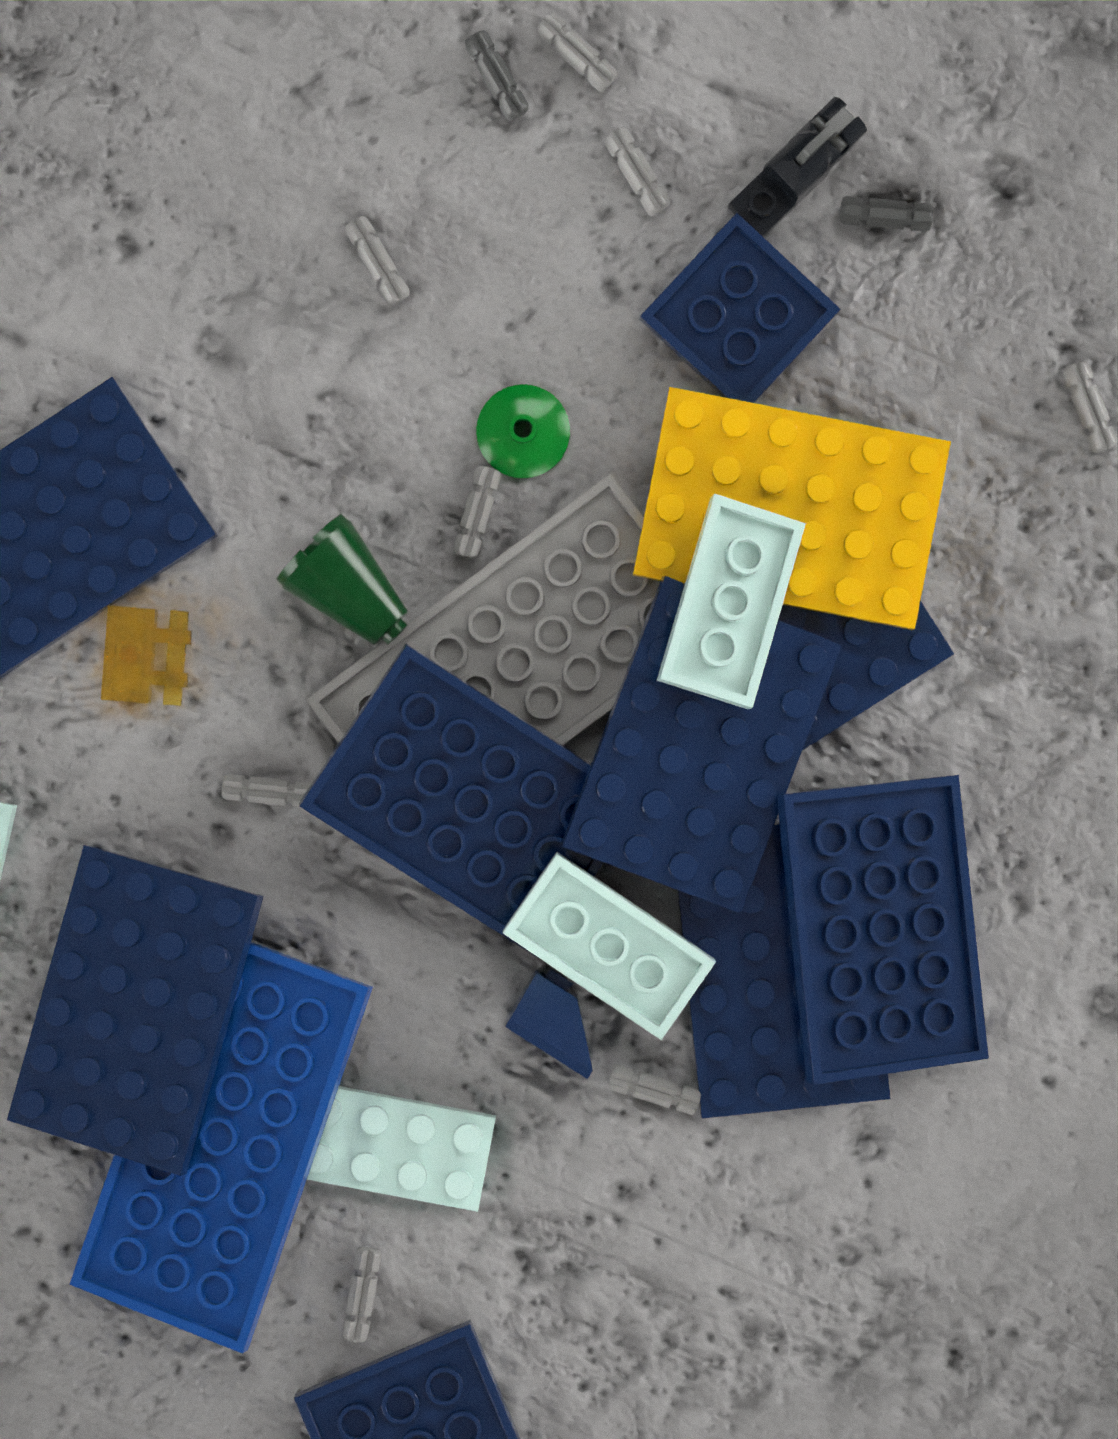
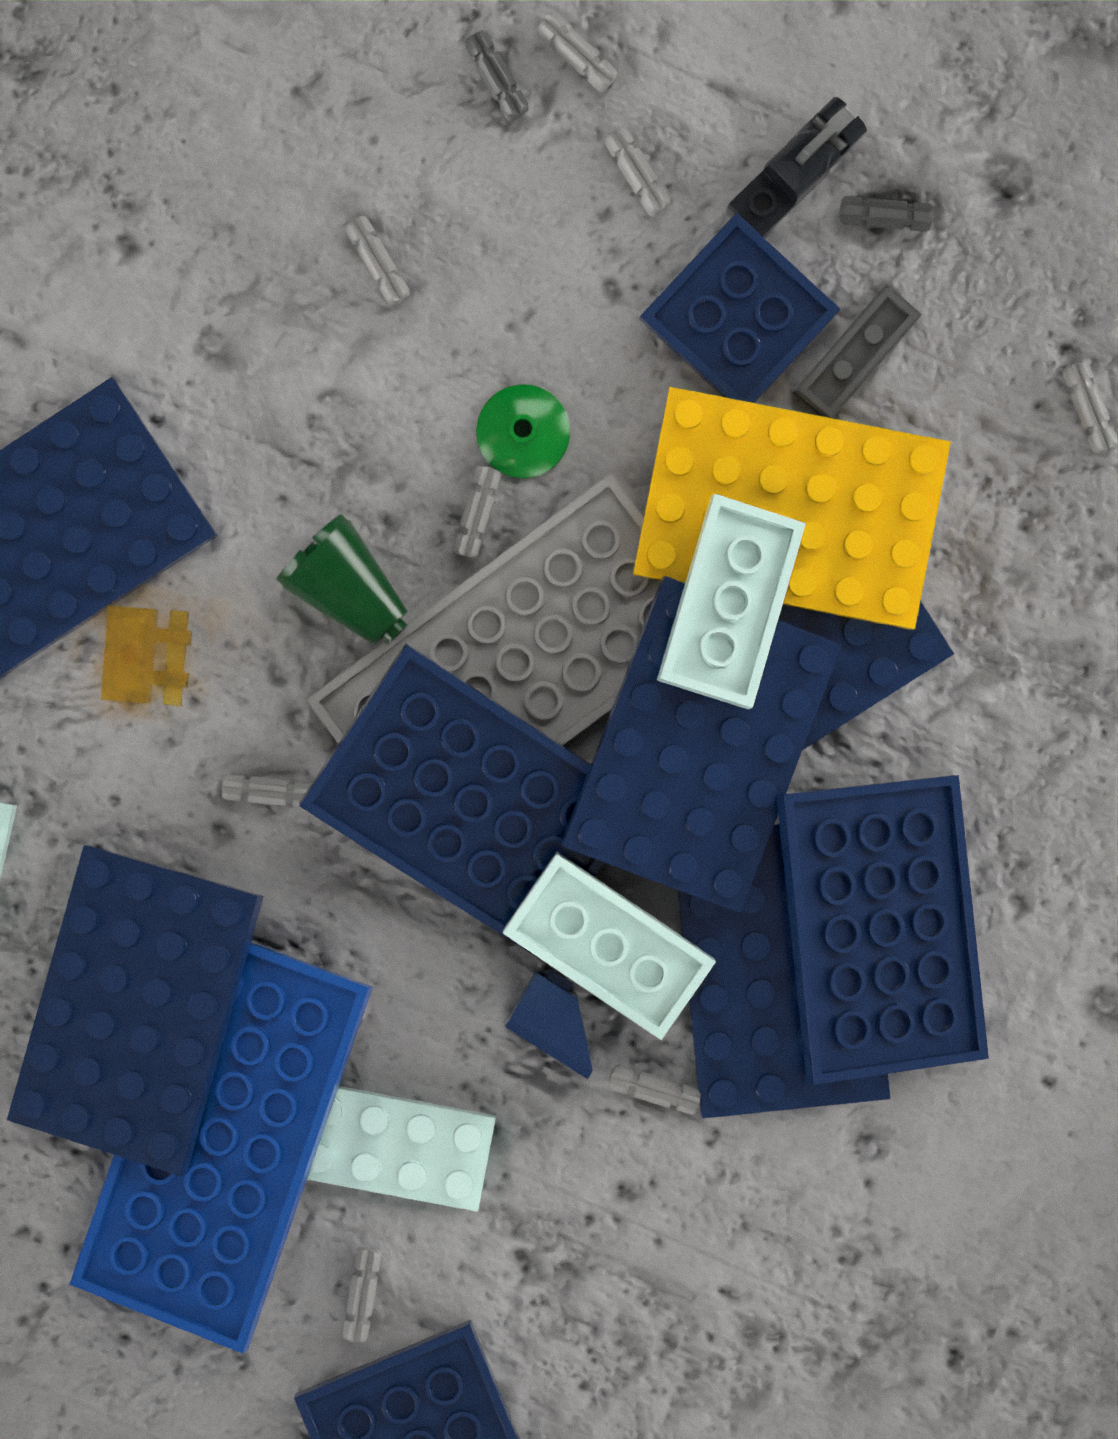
(857, 353): none -> dark grey tile

